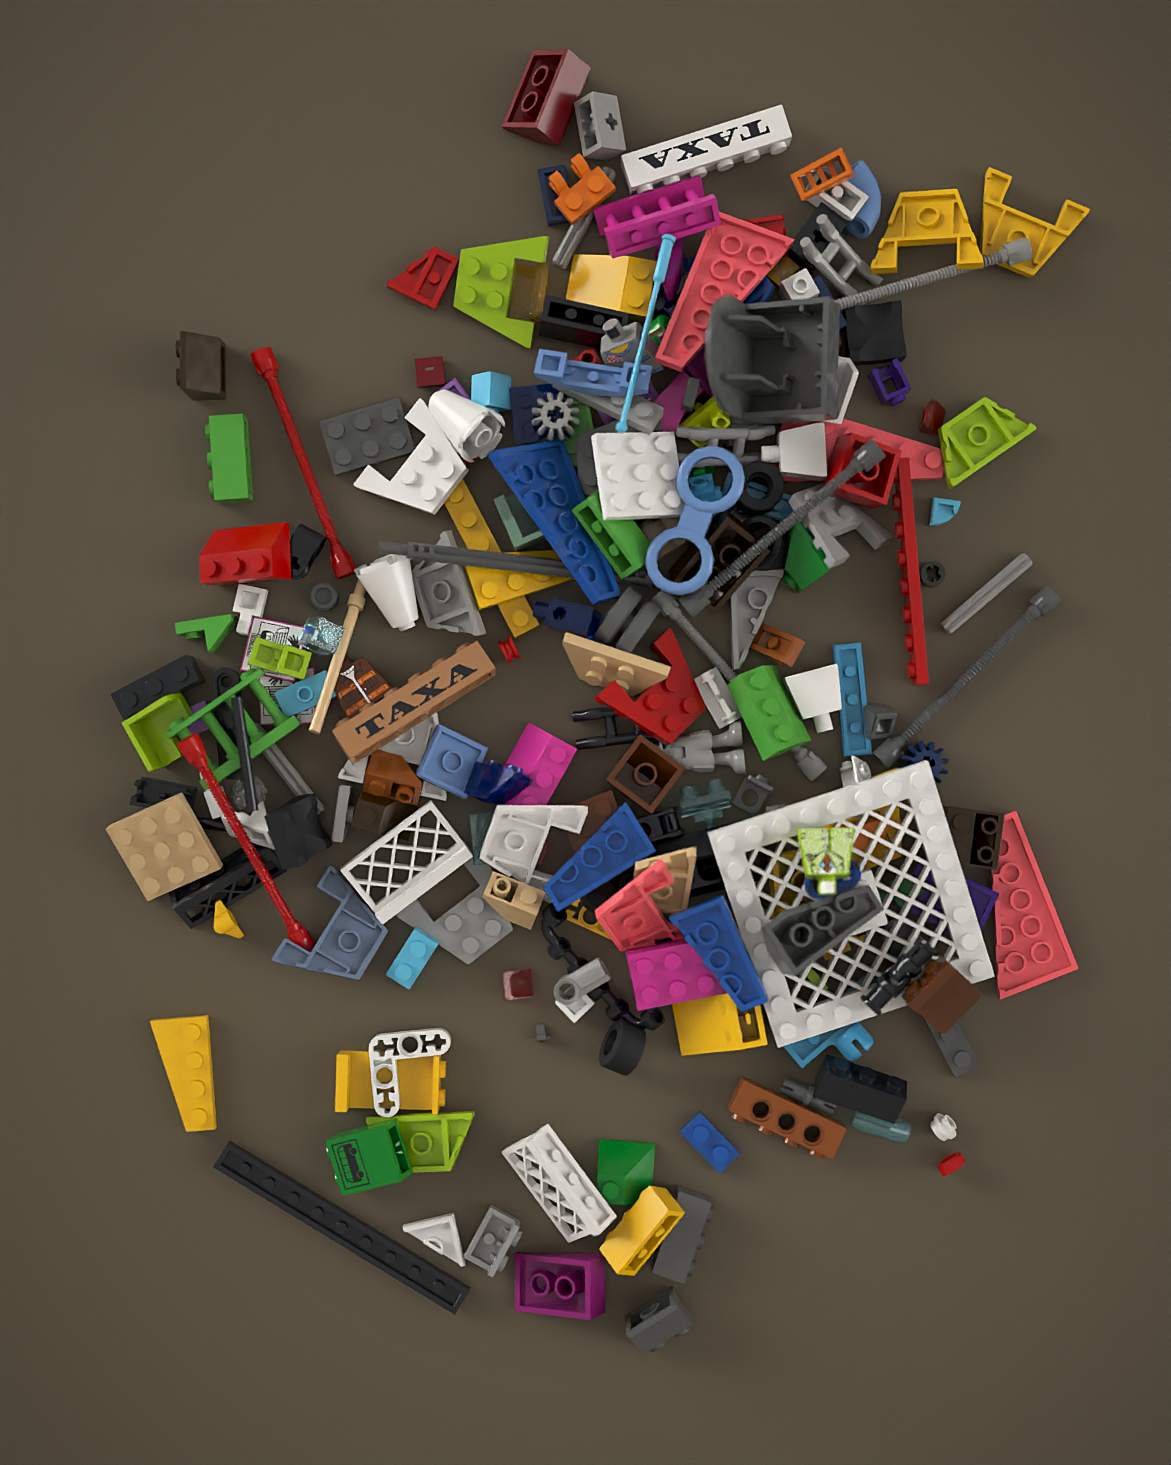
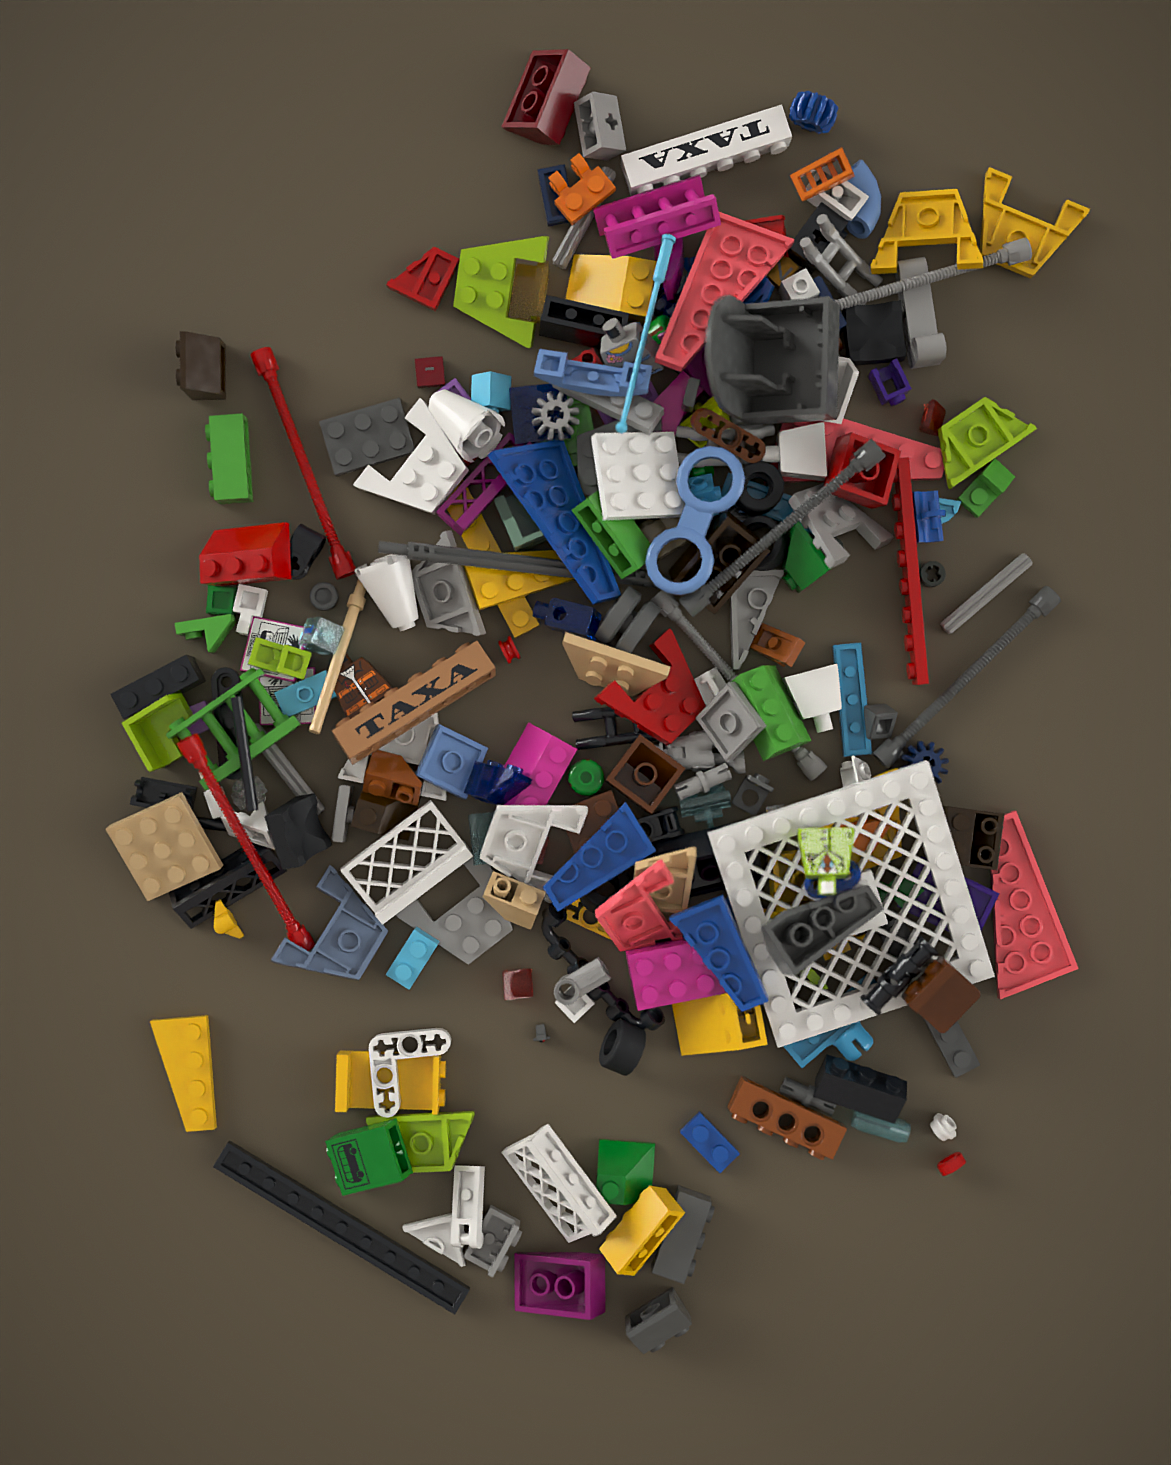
(220, 600): none -> green tile
(467, 1206): none -> white plate
(483, 501): none -> magenta fence
(586, 777): none -> green head
(702, 781): none -> light grey pin
(730, 721): none -> light grey tile
(739, 432): none -> reddish brown beam
(813, 112): none -> blue gear
(922, 341): none -> light grey beam
(927, 517): none -> blue hips
(986, 488): none -> bright green slope

